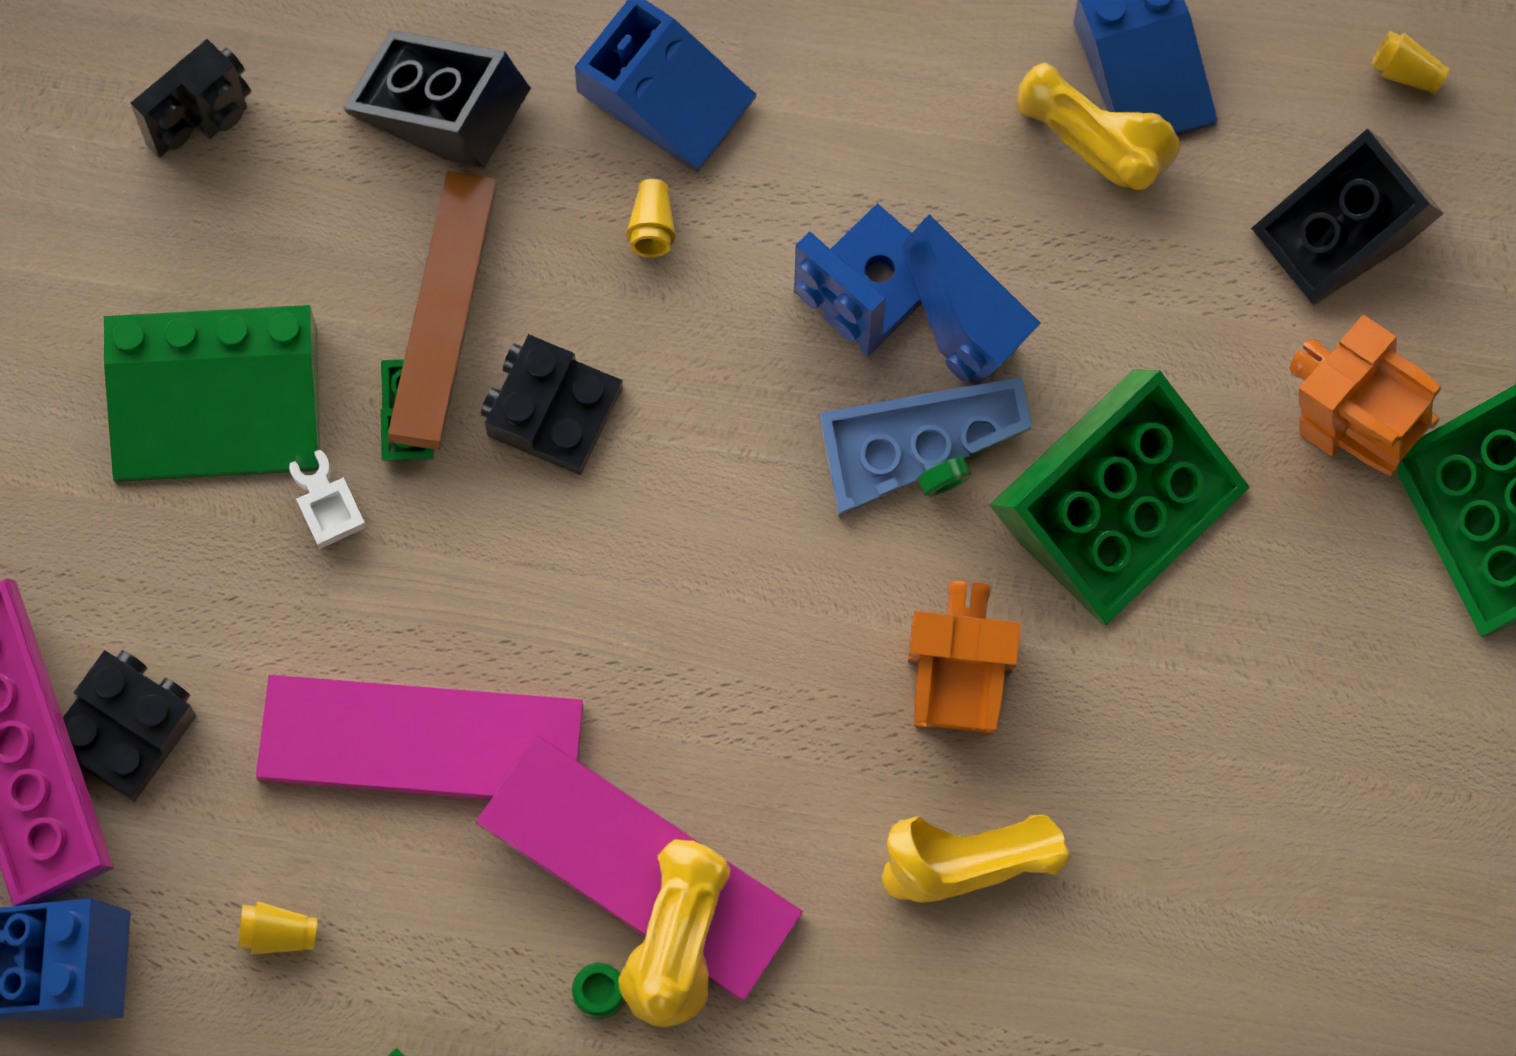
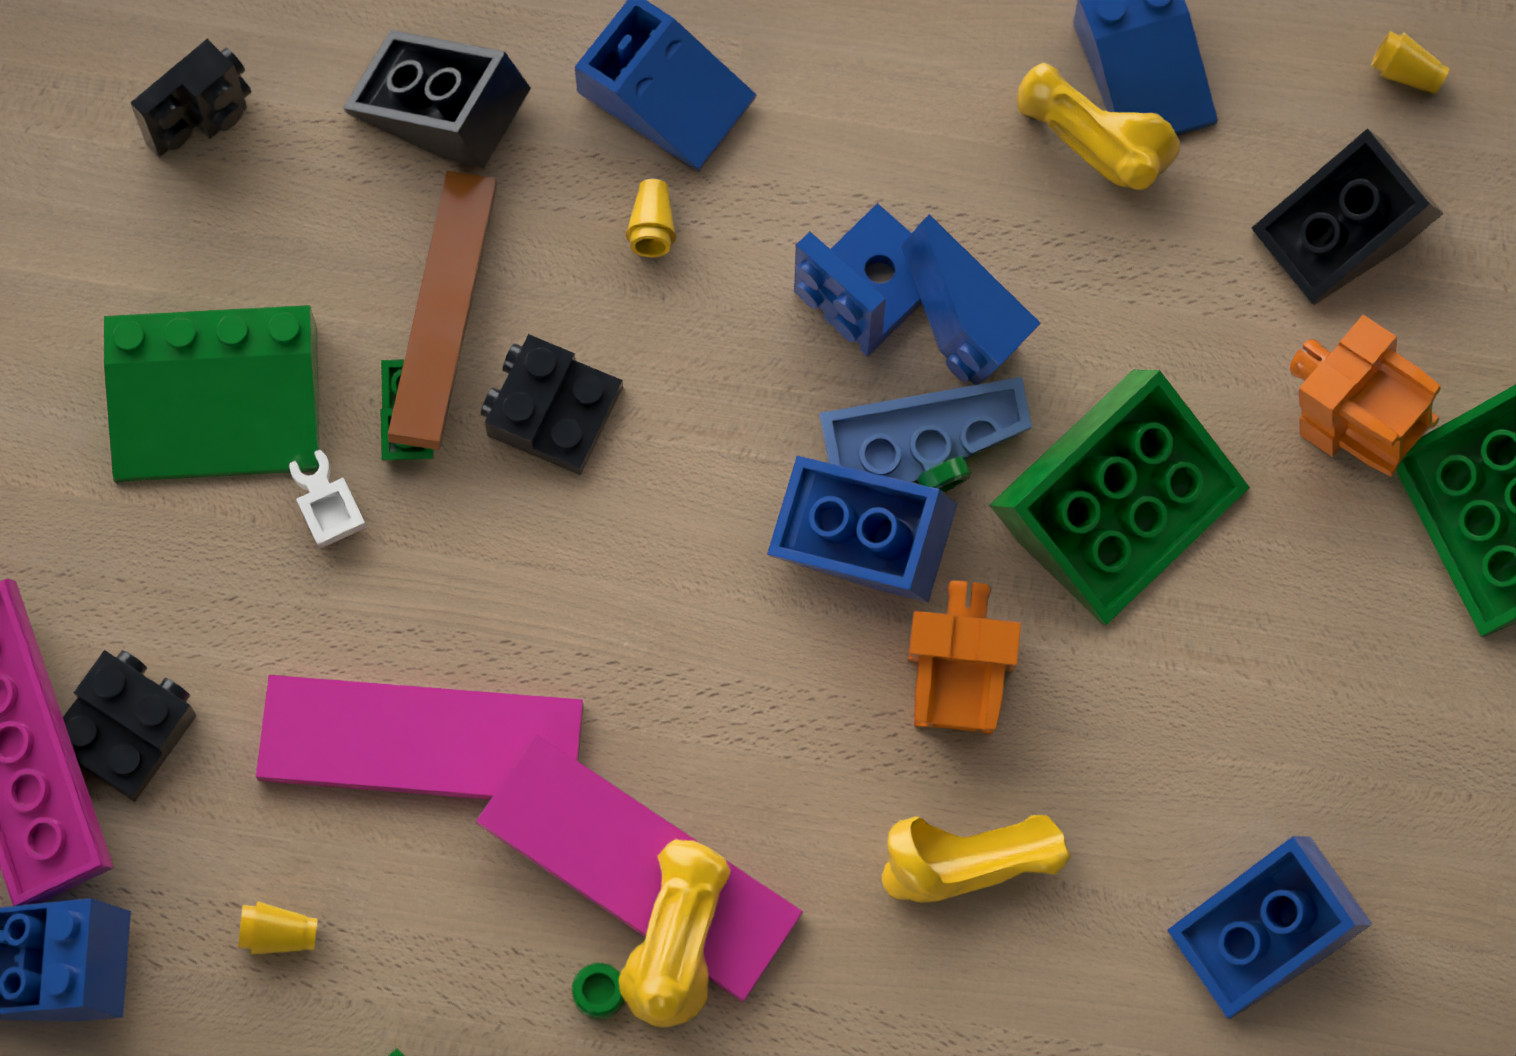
(863, 527): none -> blue slope
(1269, 925): none -> blue slope

